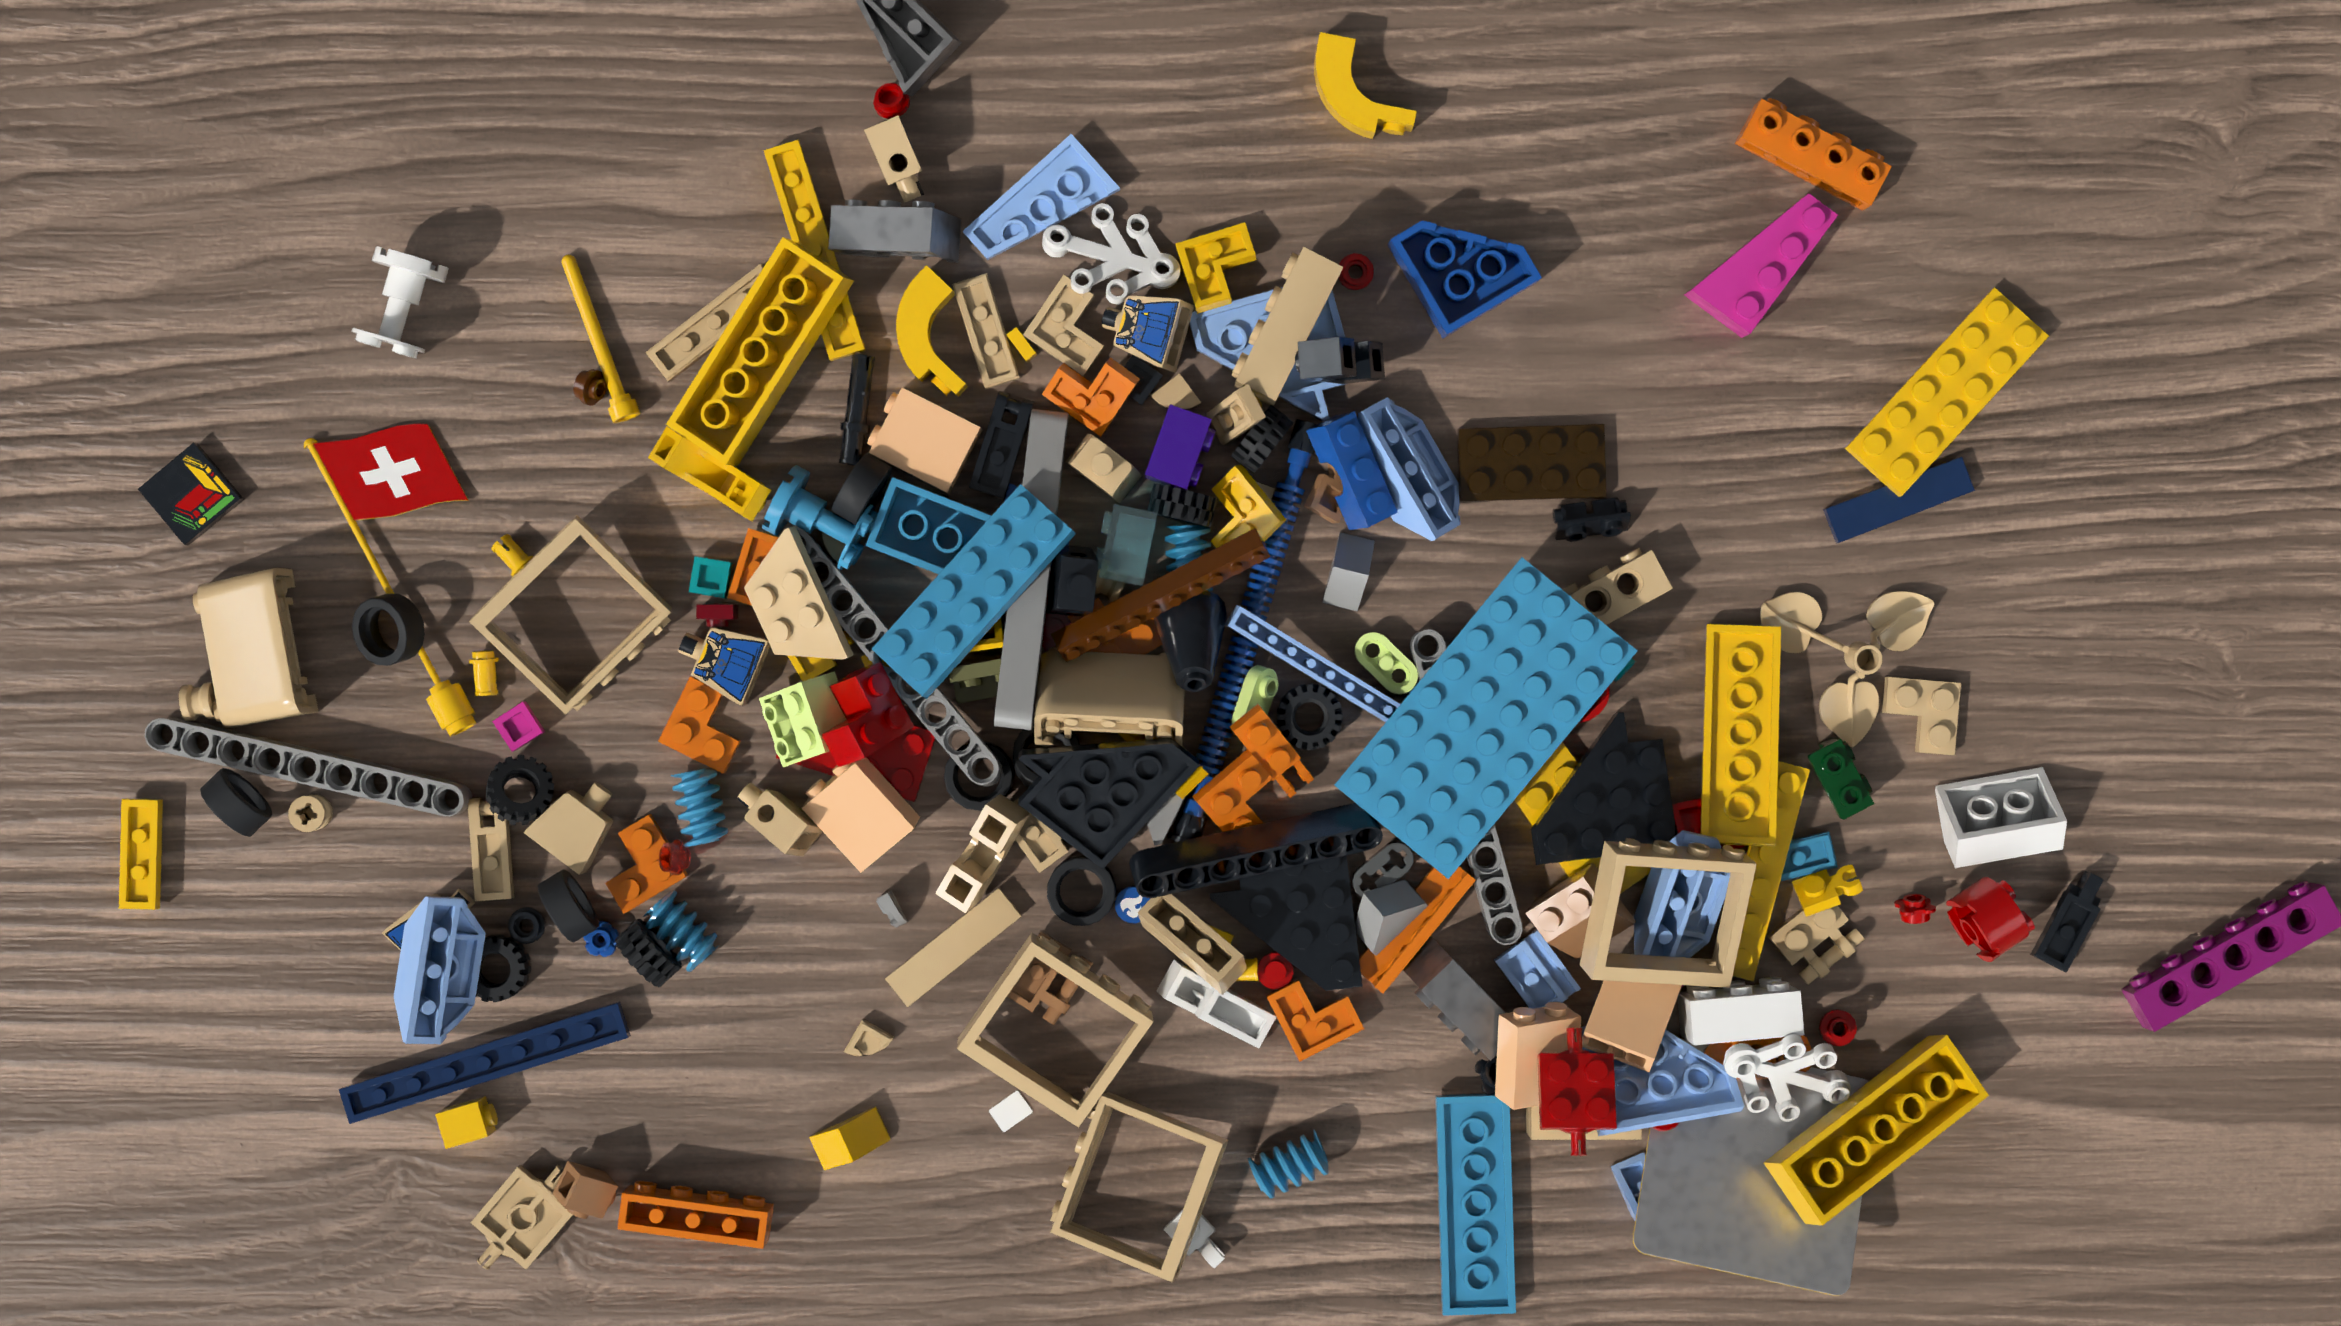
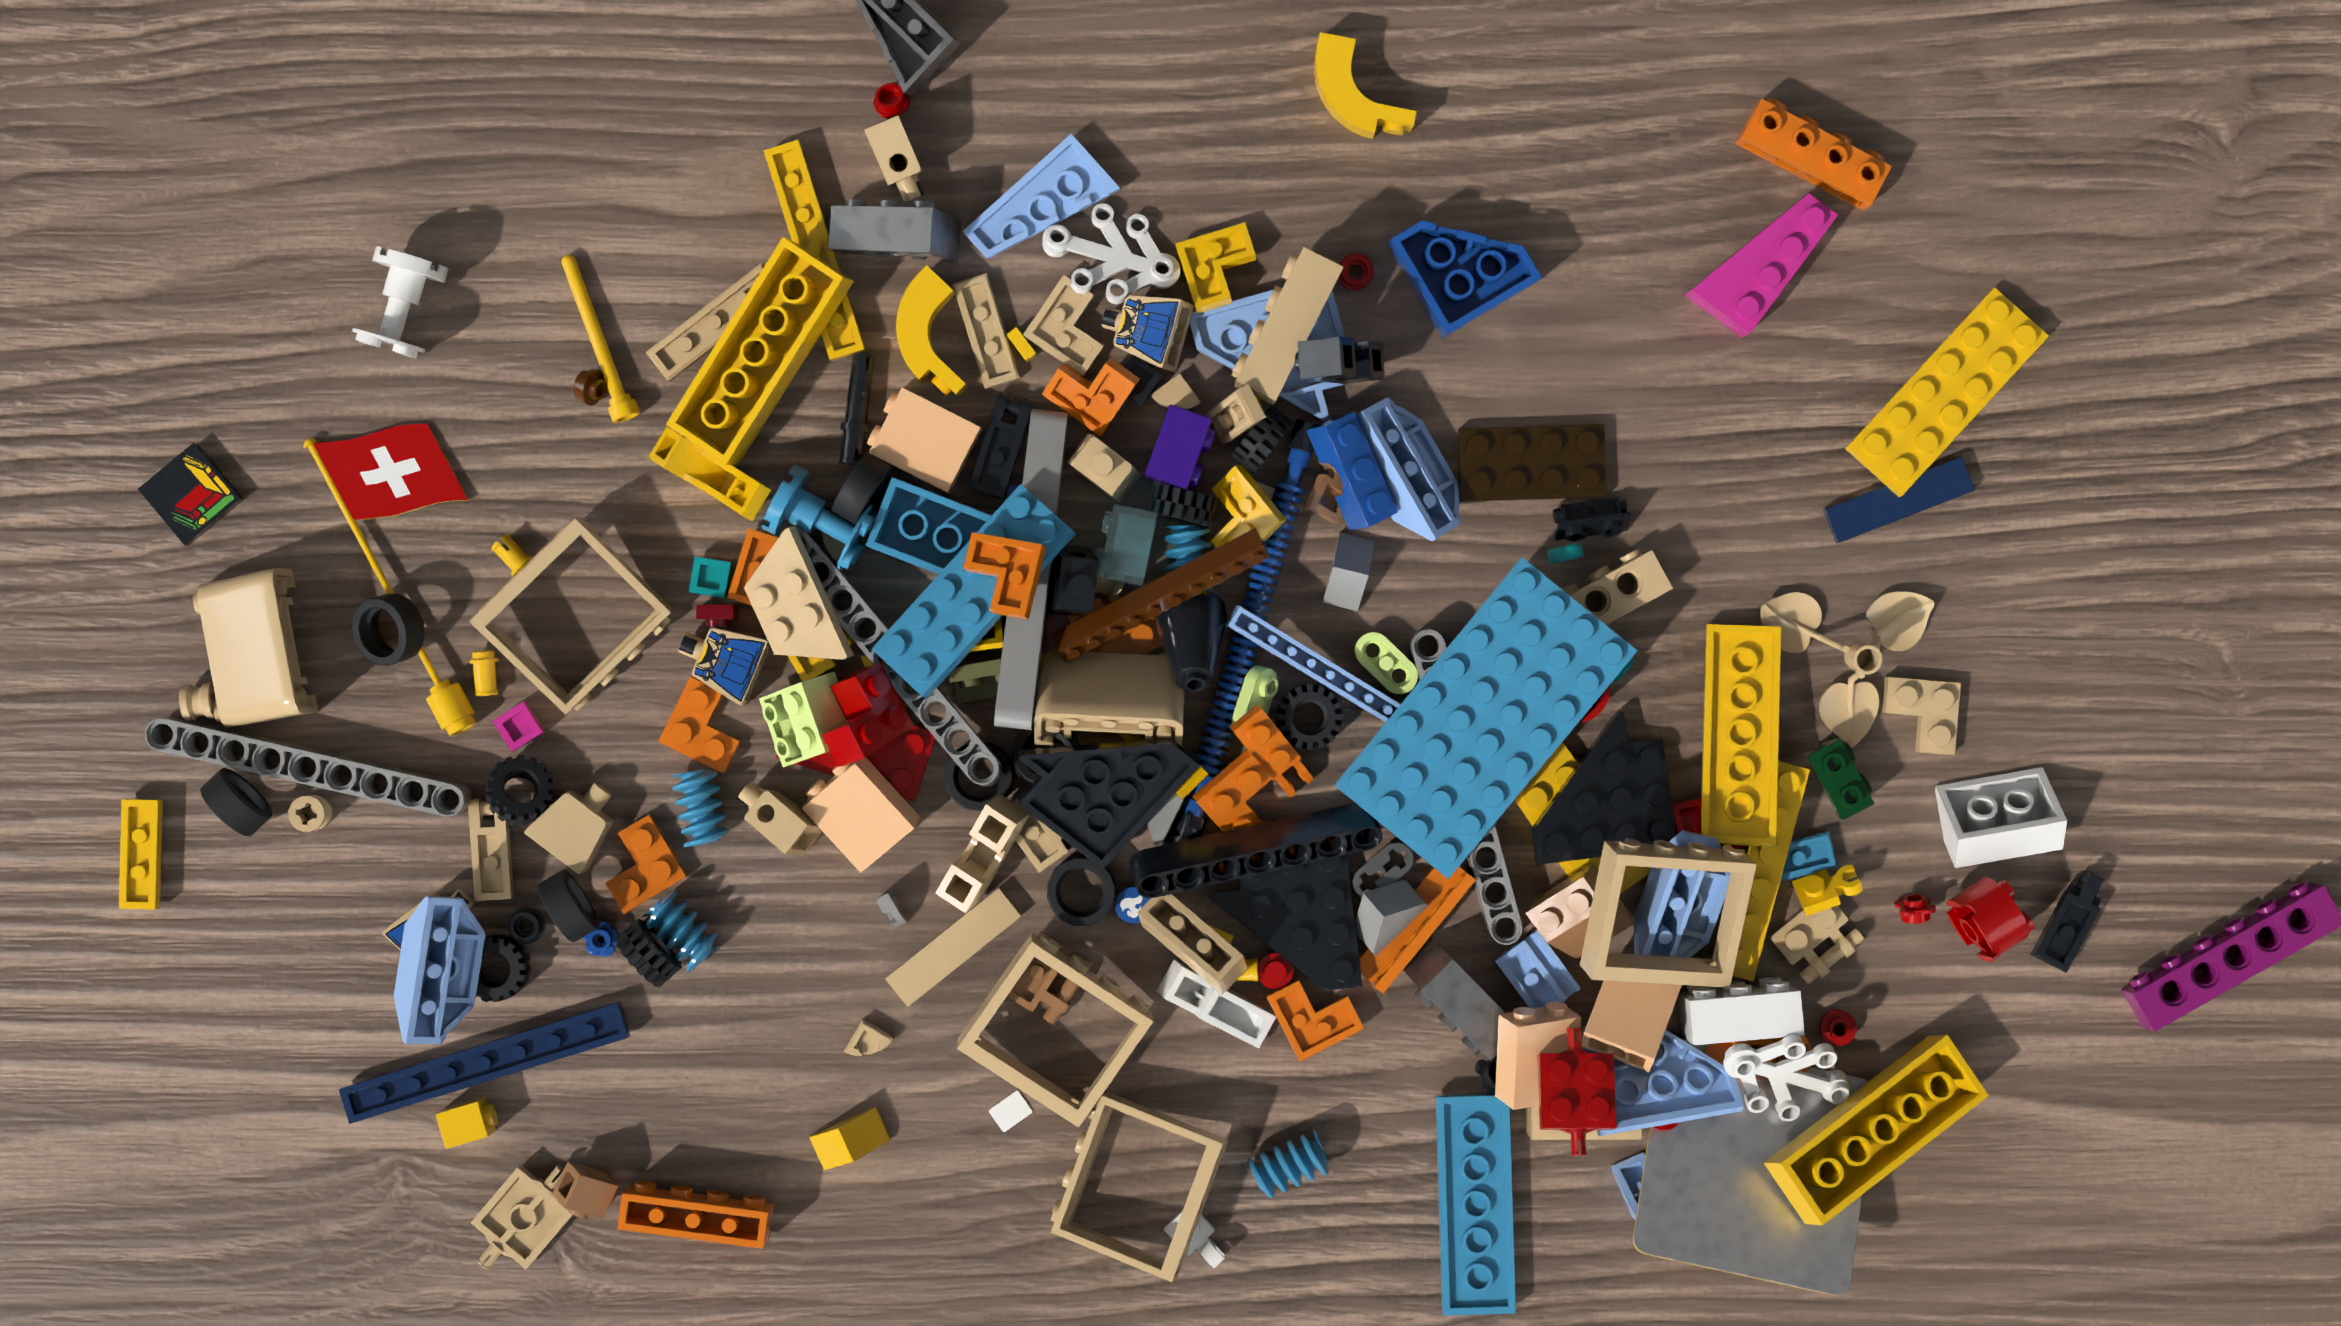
(674, 857): clear red plate -> none
(1014, 564): none -> orange plate
(1565, 553): none -> teal tile

